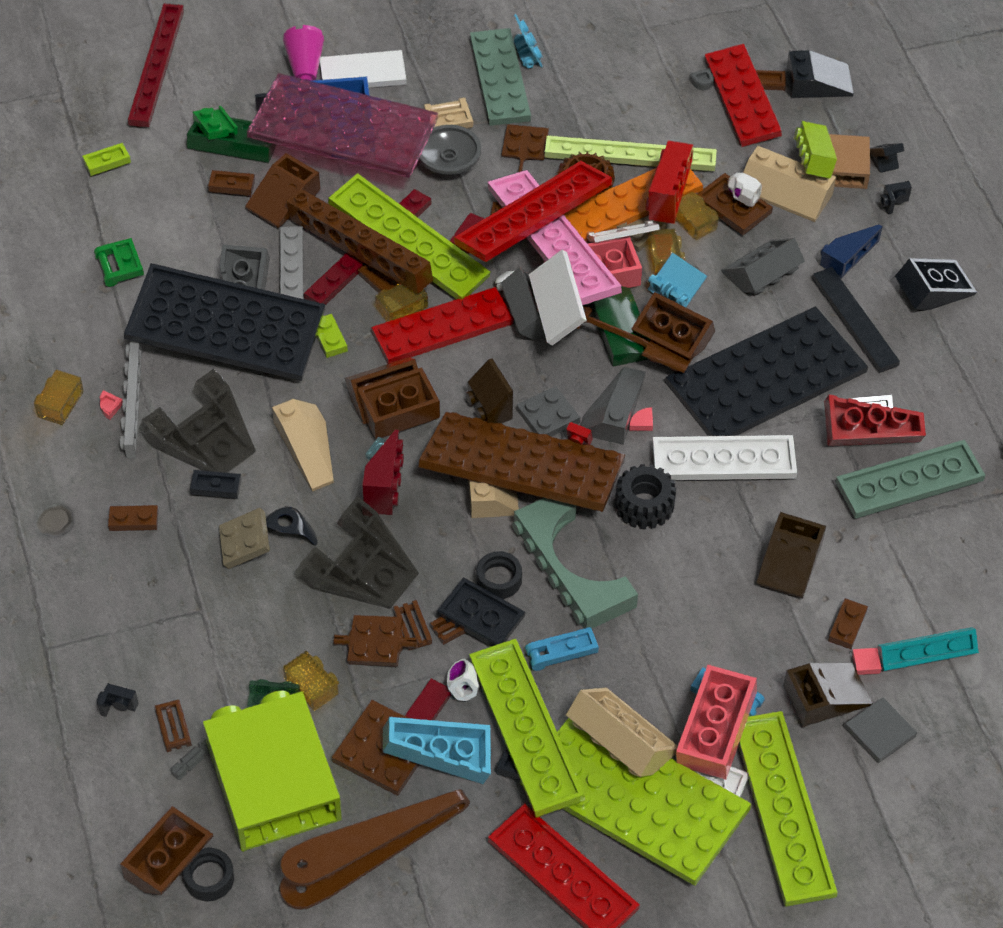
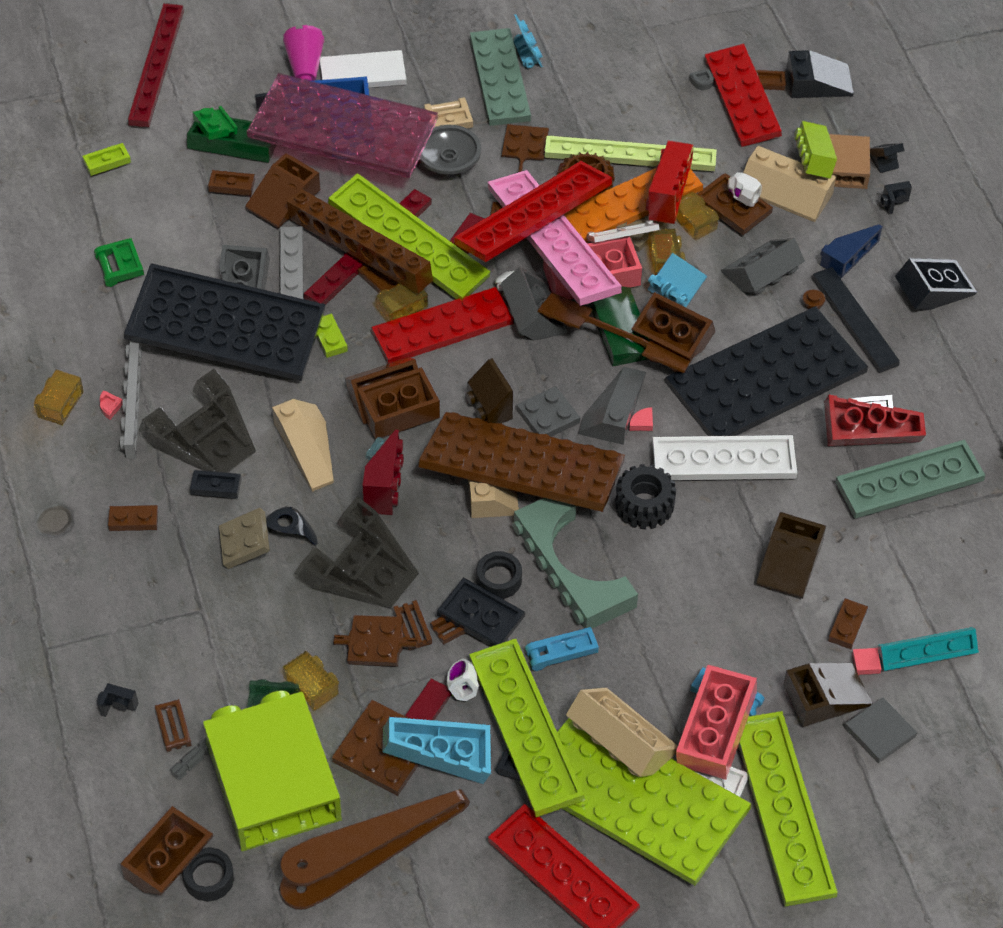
(557, 297): white tile -> none
(579, 434): red plate -> none
(813, 298): none -> reddish brown plate

